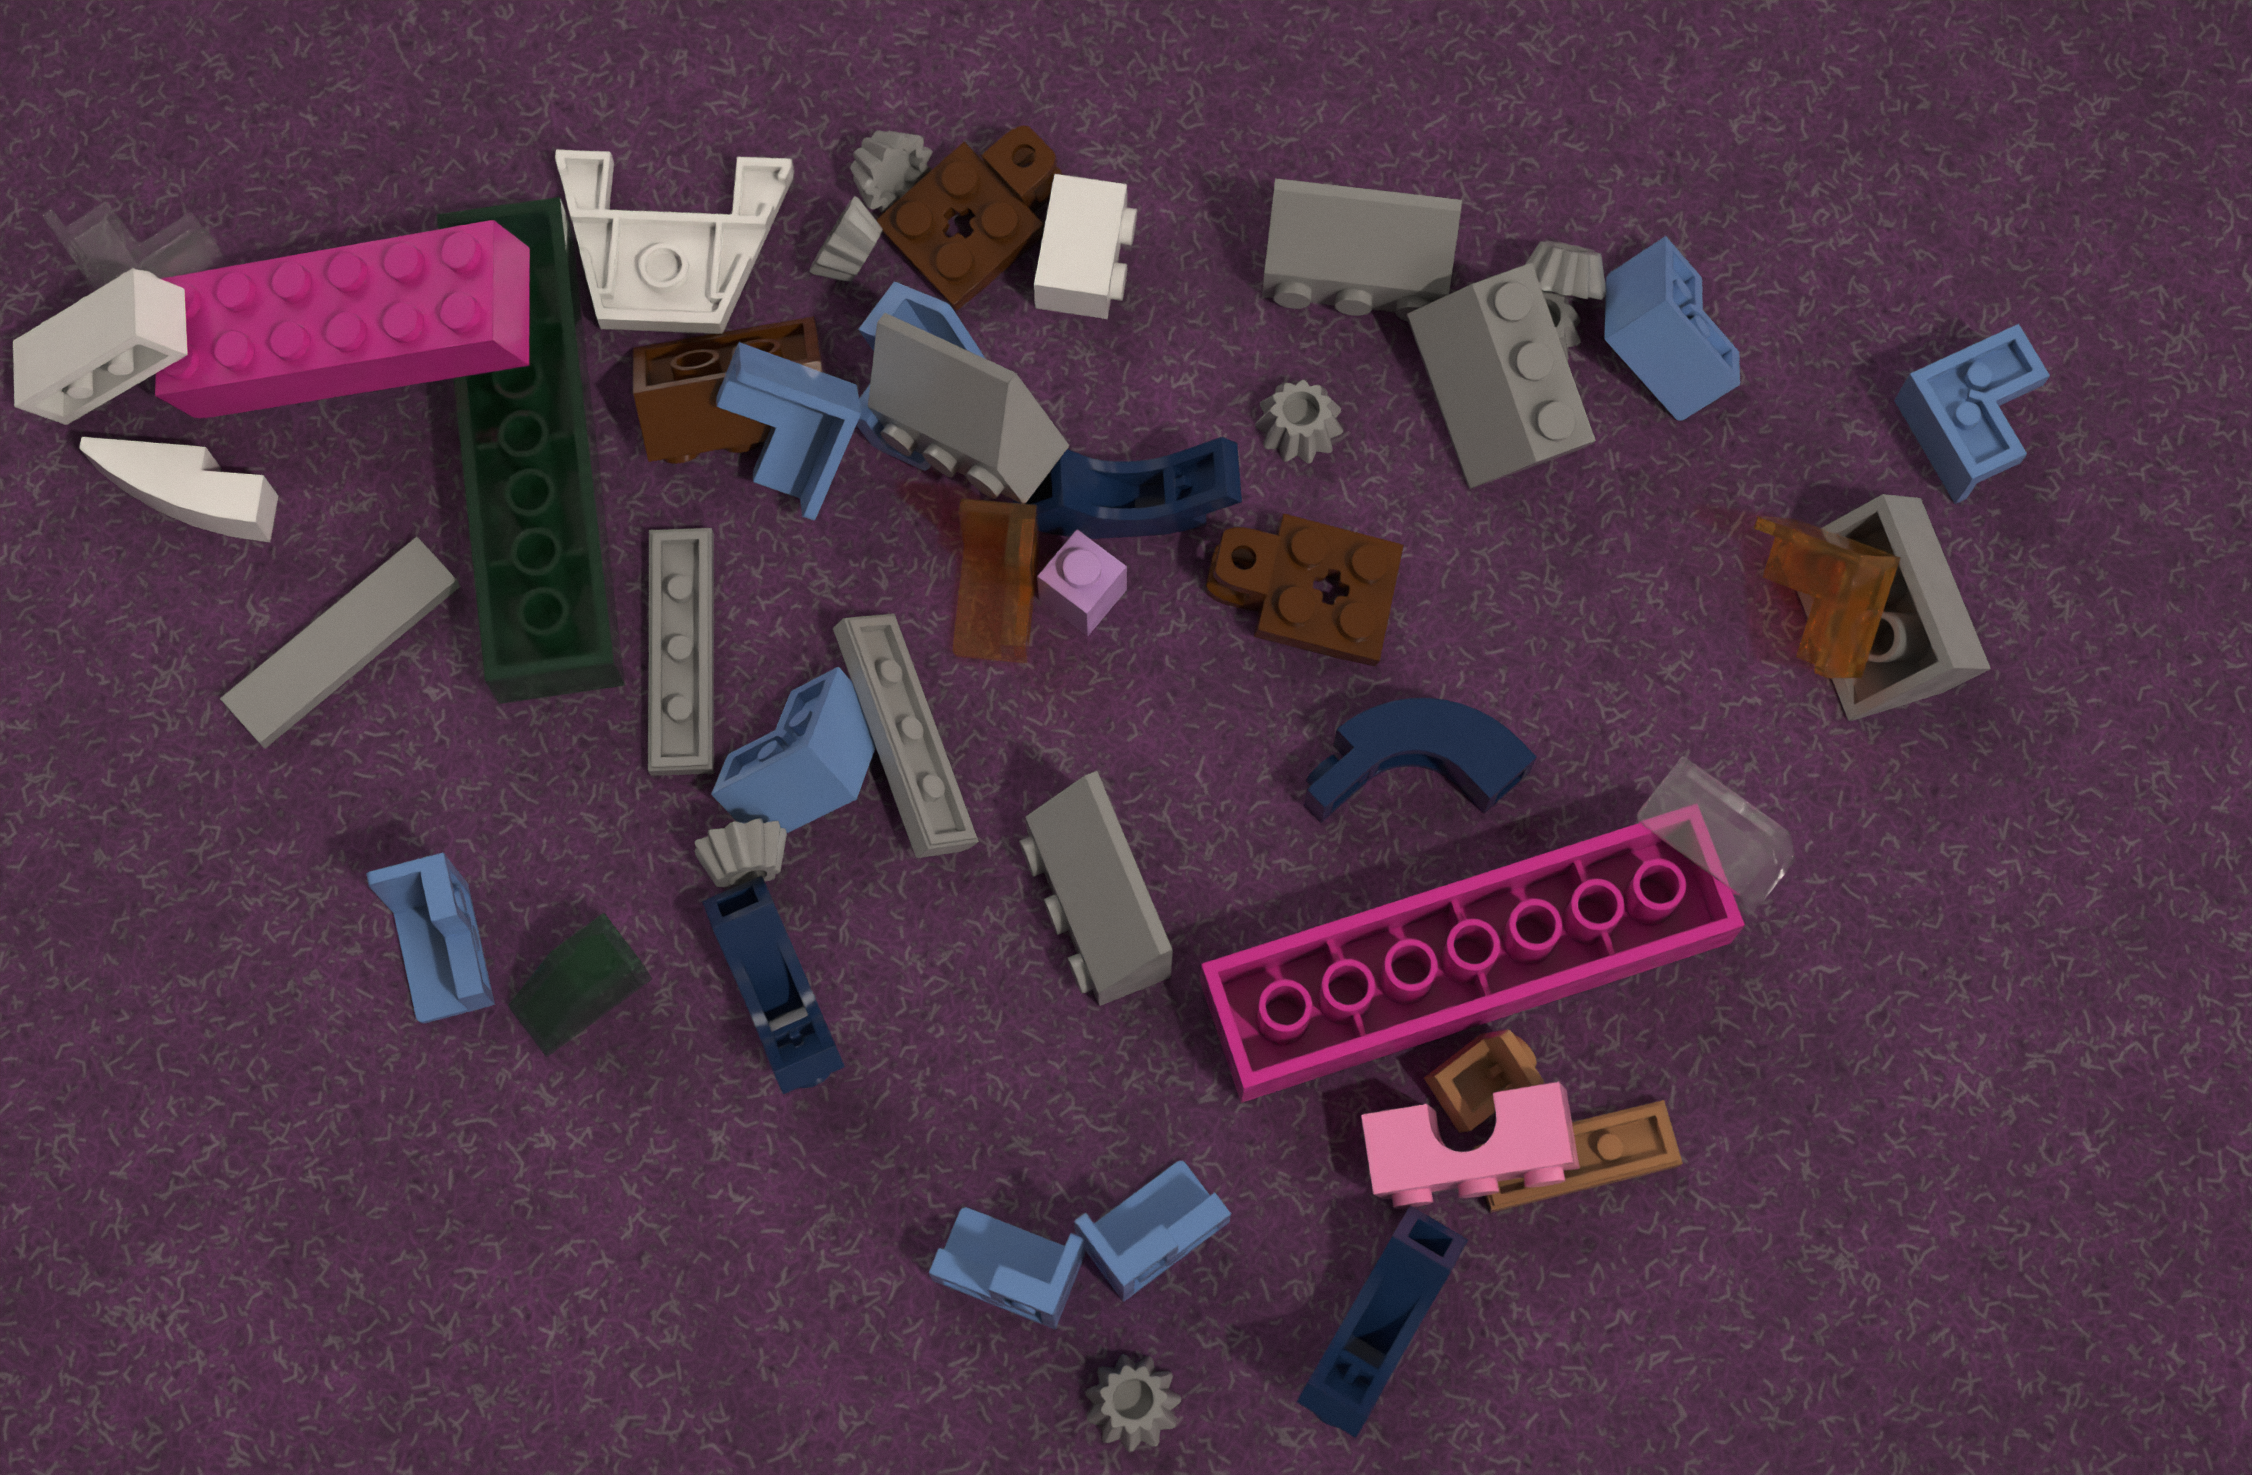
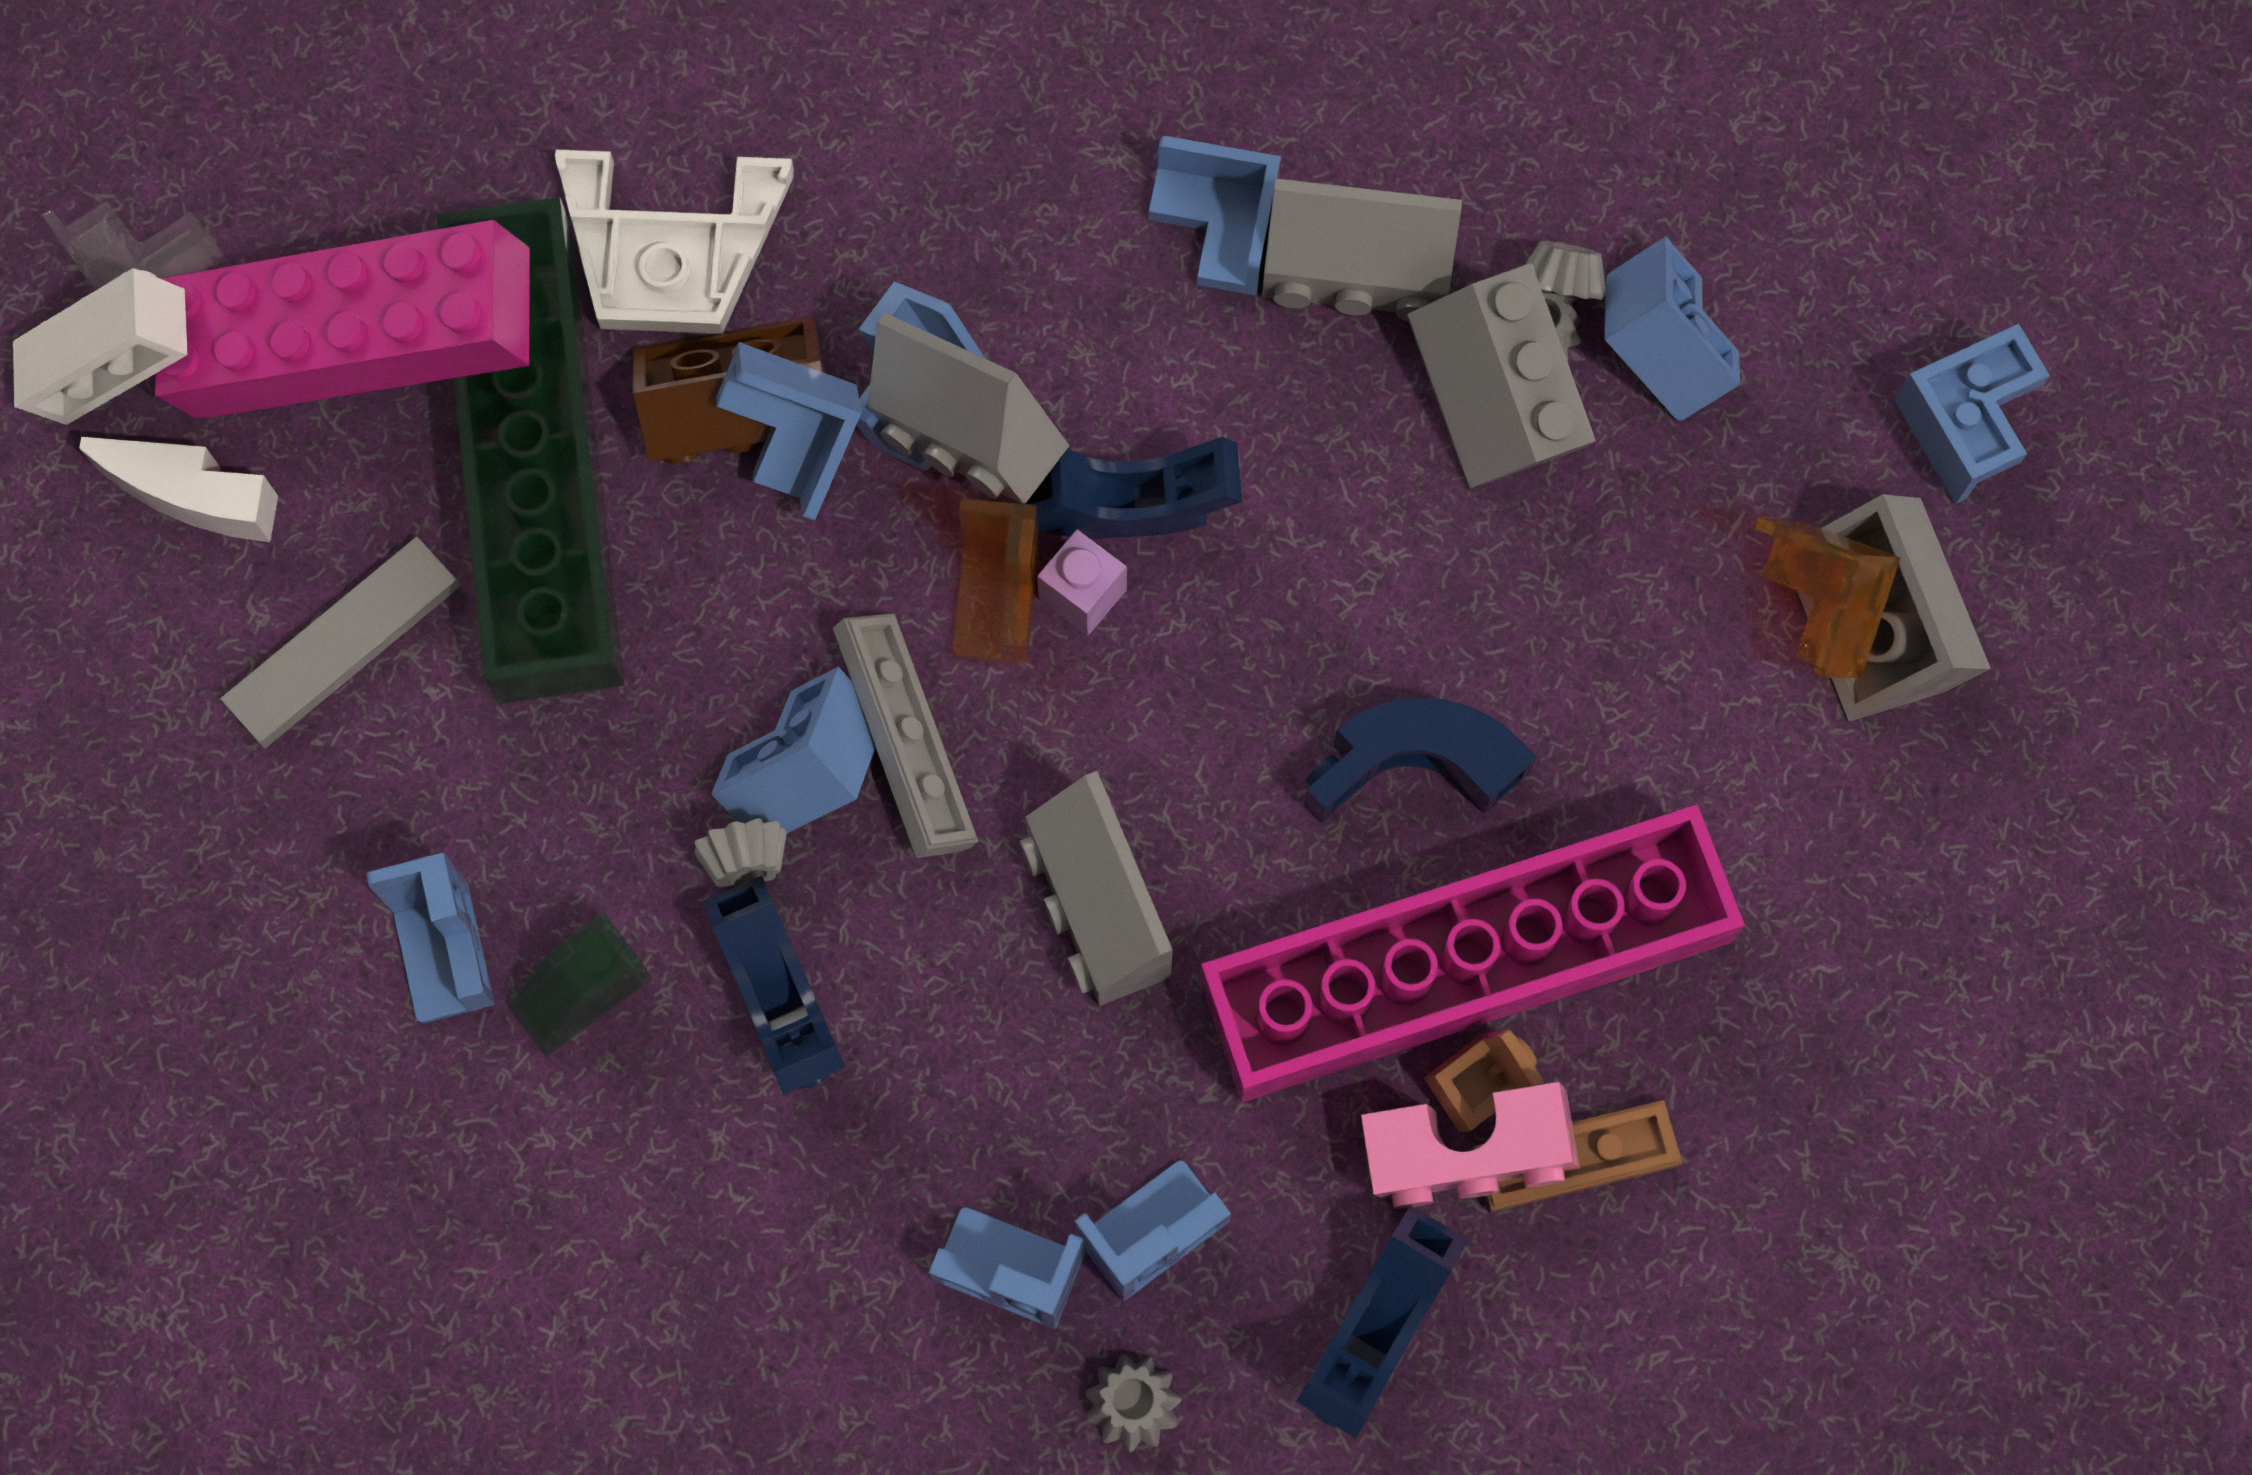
(681, 652): light grey tile -> none
(847, 243): light grey piece -> none
(889, 167): light grey piece -> none
(998, 194): reddish brown plate -> none
(1082, 246): white brick -> none
(1222, 193): none -> medium blue panel
(1280, 579): reddish brown plate -> none
(1299, 421): light grey piece -> none
(1719, 833): clear panel -> none

